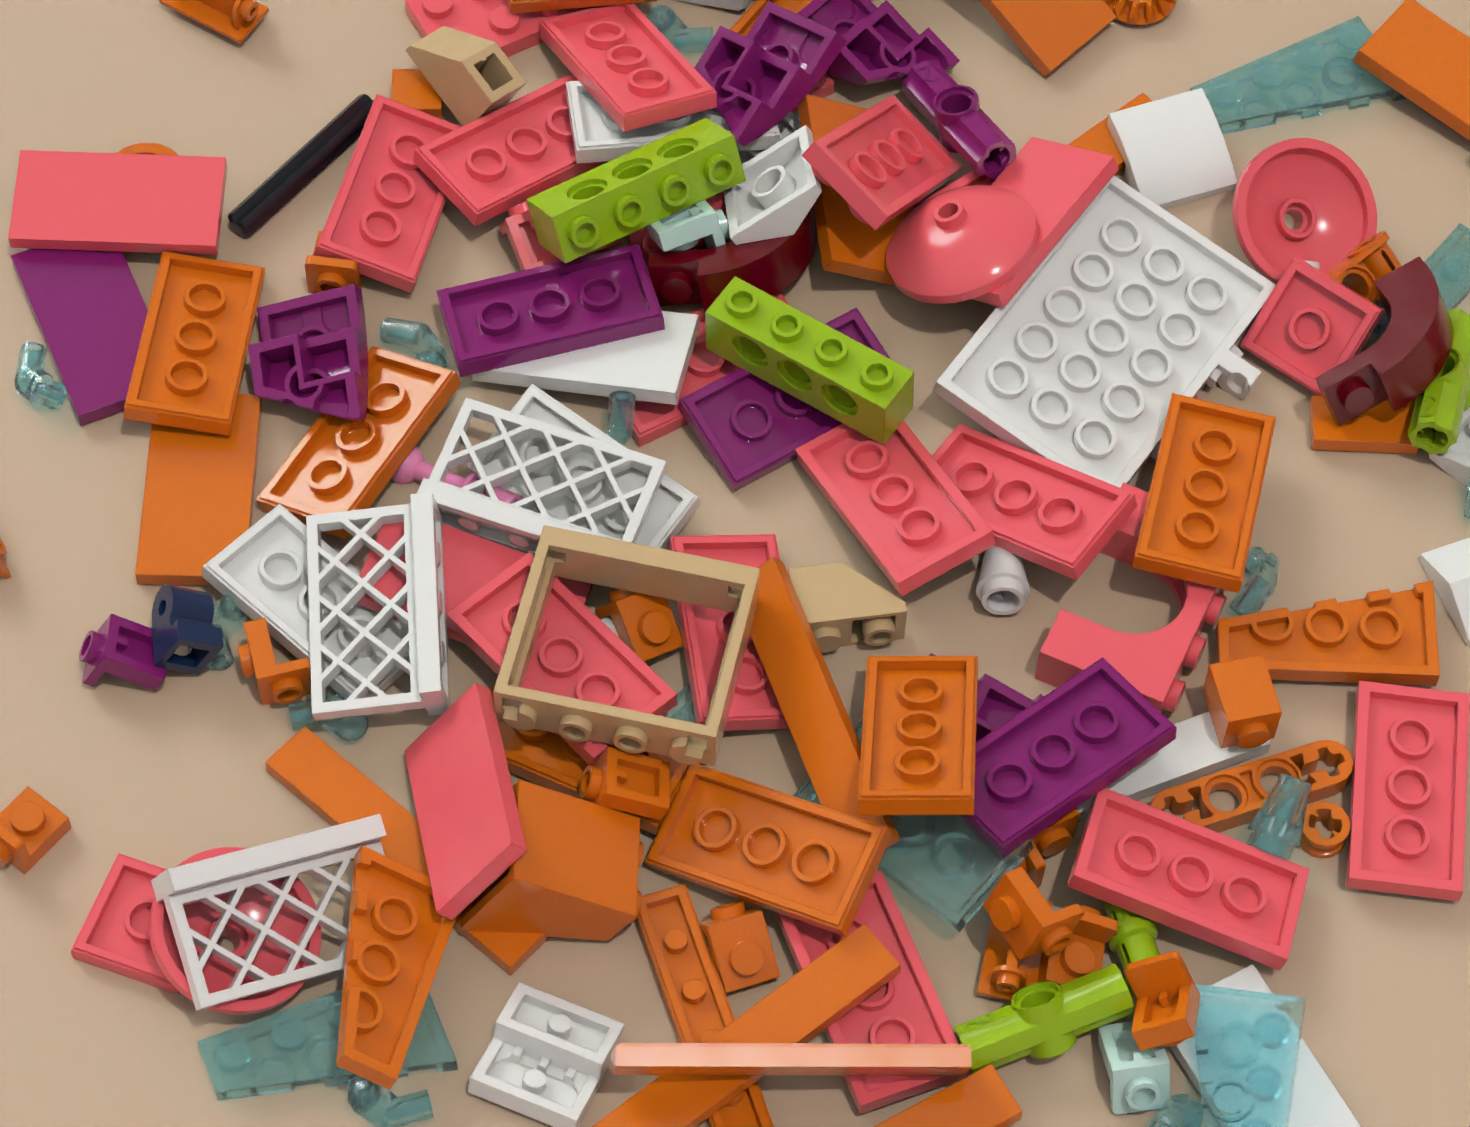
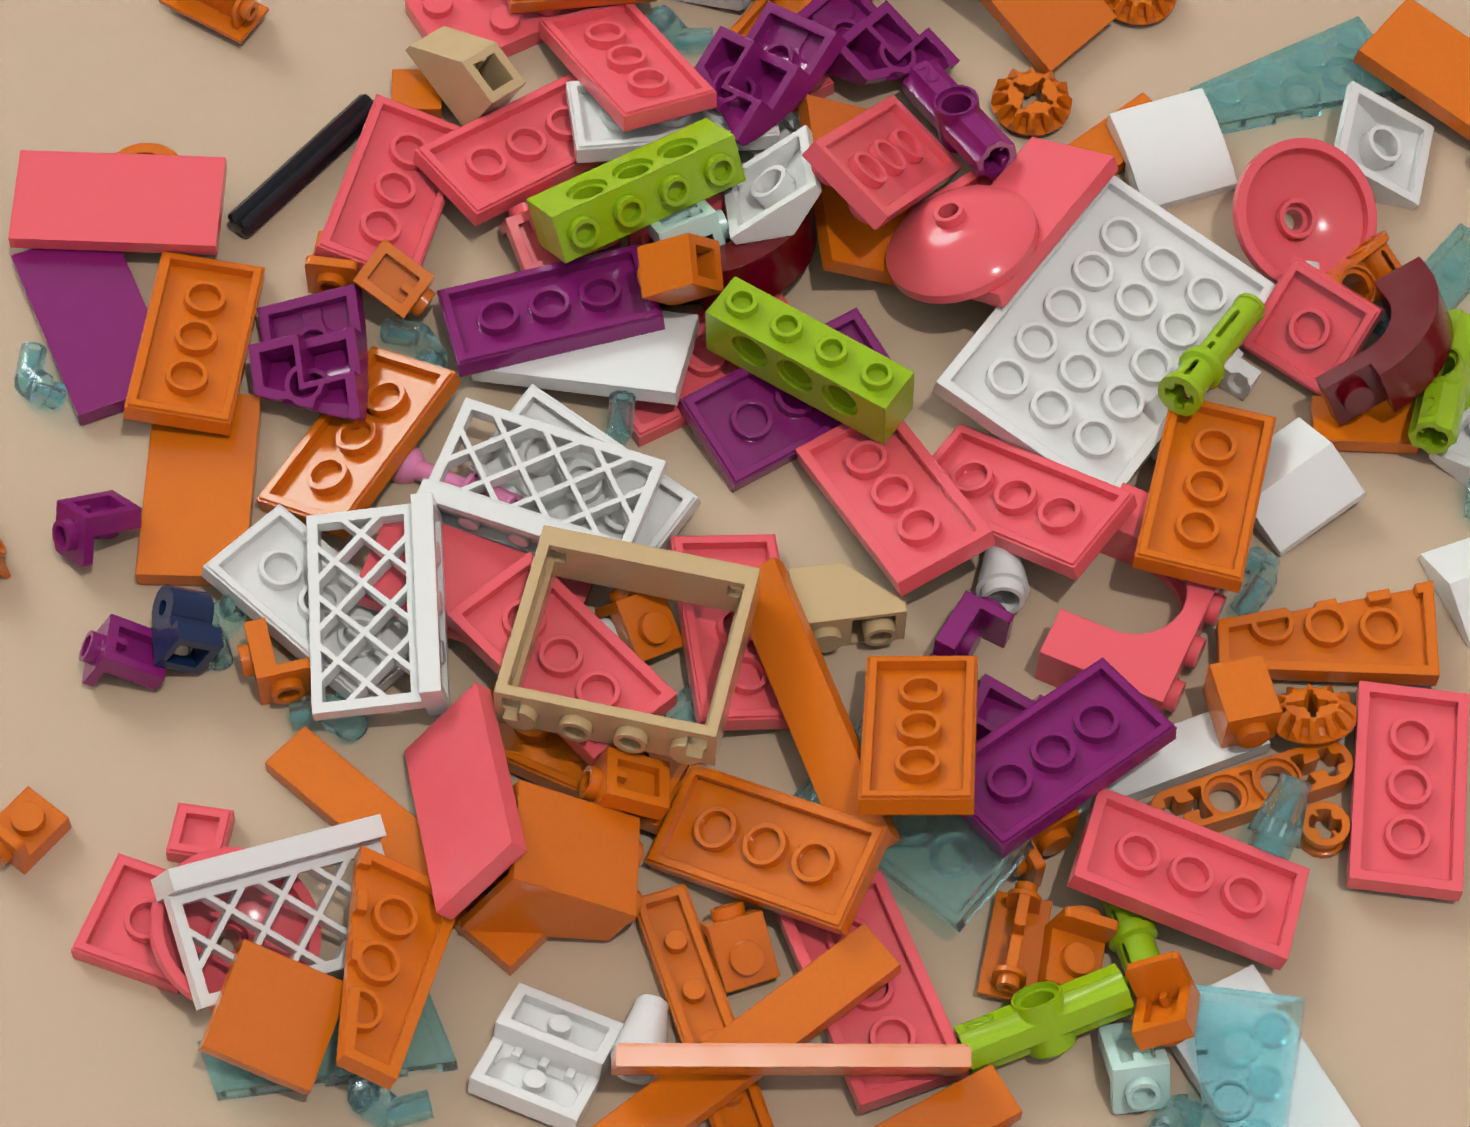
(91, 517): none -> magenta bracket
(198, 830): none -> coral tile
(273, 1017): none -> orange tile
(396, 281): none -> orange bracket
(644, 1024): none -> white cone
(680, 269): none -> orange brick
(969, 622): none -> magenta bracket
(1027, 918): orange bracket -> none
(1038, 117): none -> orange gear
(1203, 365): none -> lime pin
(1302, 487): none -> white slope
(1333, 718): none -> orange gear
(1385, 145): none -> white slope

